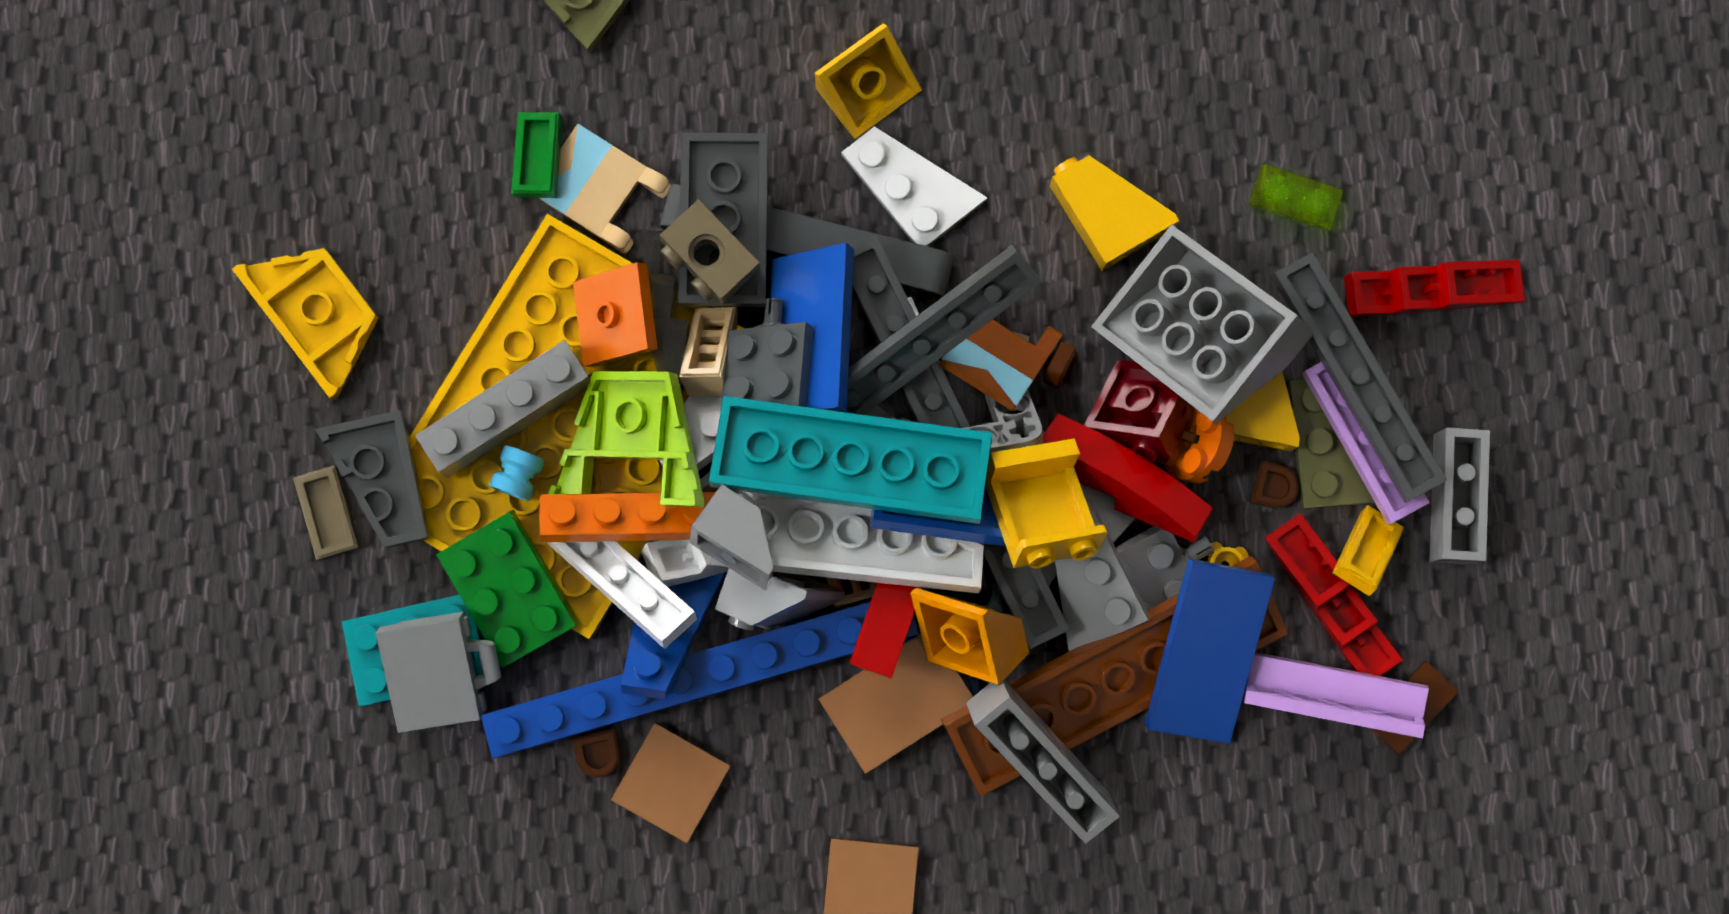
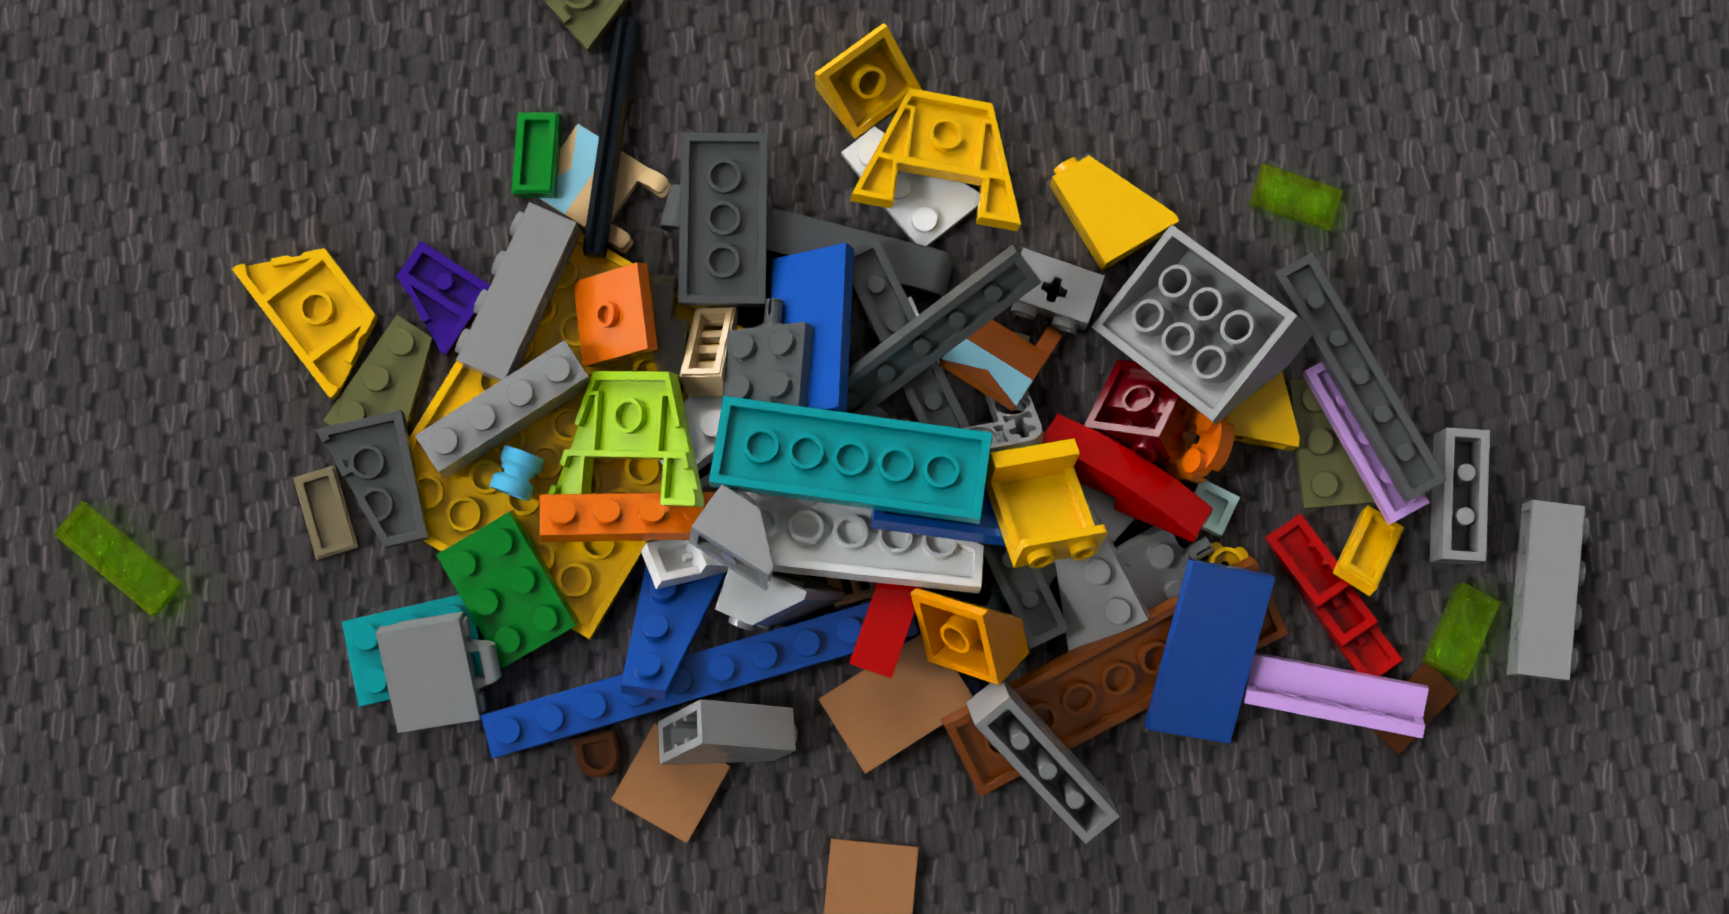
(119, 558): none -> clear neon green plate
(387, 377): none -> olive wing
(441, 294): none -> dark purple wing
(519, 292): none -> light grey brick
(611, 137): none -> black axle
(630, 587): white plate -> none
(701, 228): dark tan brick -> none
(726, 733): none -> light grey slope
(946, 141): none -> yellow wing
(1061, 365): reddish brown tile -> none
(1076, 286): none -> light grey brick
(1223, 505): none -> light aqua plate
(1274, 486): reddish brown tile -> none
(1434, 288): red slope -> none
(1461, 631): none -> clear neon green plate
(1547, 591): none -> light grey brick

